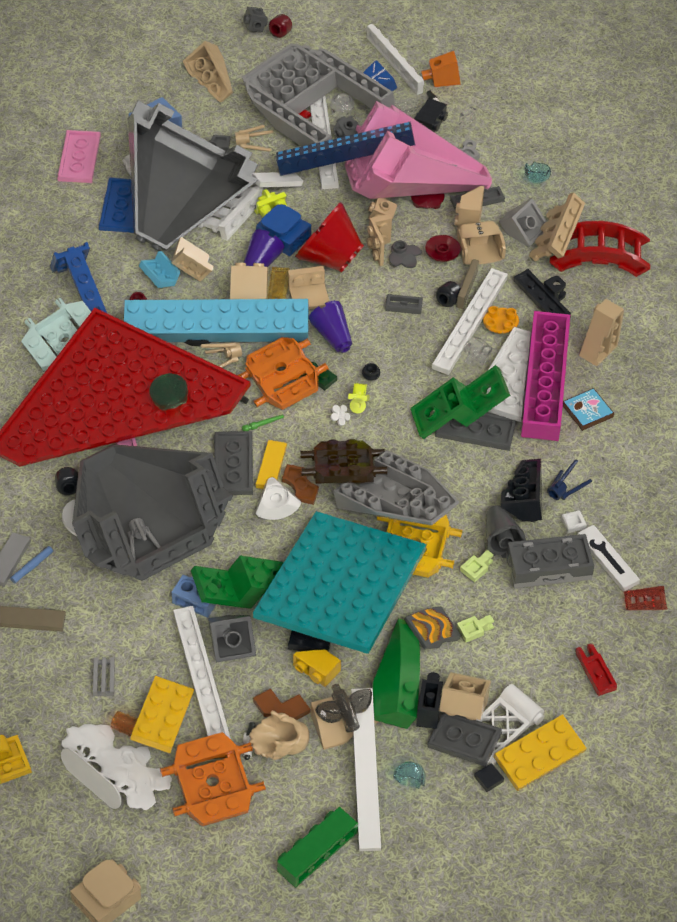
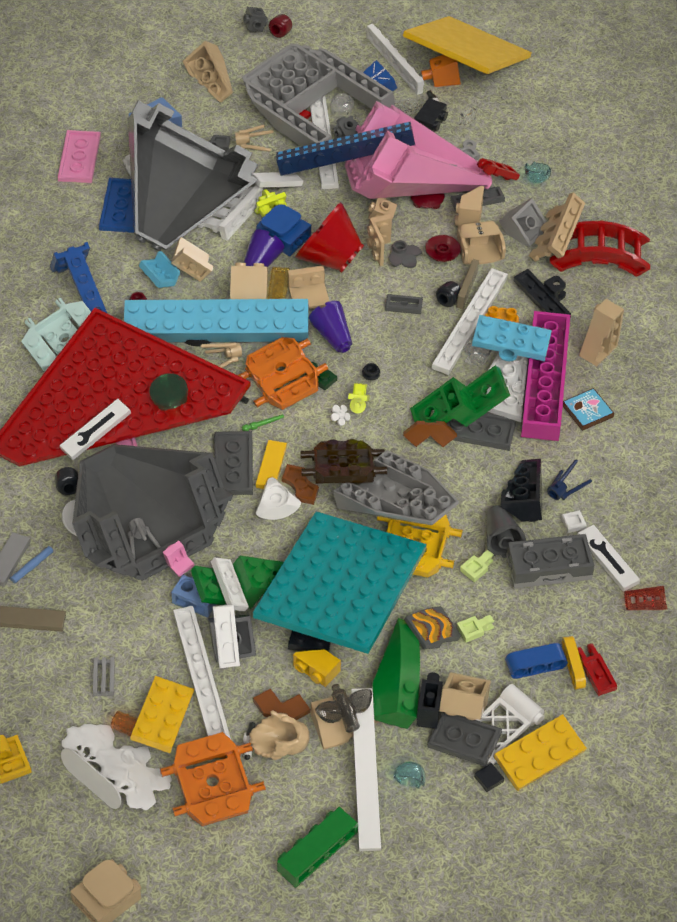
(95, 429): none -> white tile
(178, 559): none -> bright pink bracket
(226, 636): none -> white tile
(229, 583): none -> white tile
(439, 431): none -> dark orange tile
(467, 44): none -> yellow tile
(496, 168): none -> red hinge
(511, 338): none -> medium azure plate
(536, 660): none -> blue beam
(574, 663): none -> yellow beam

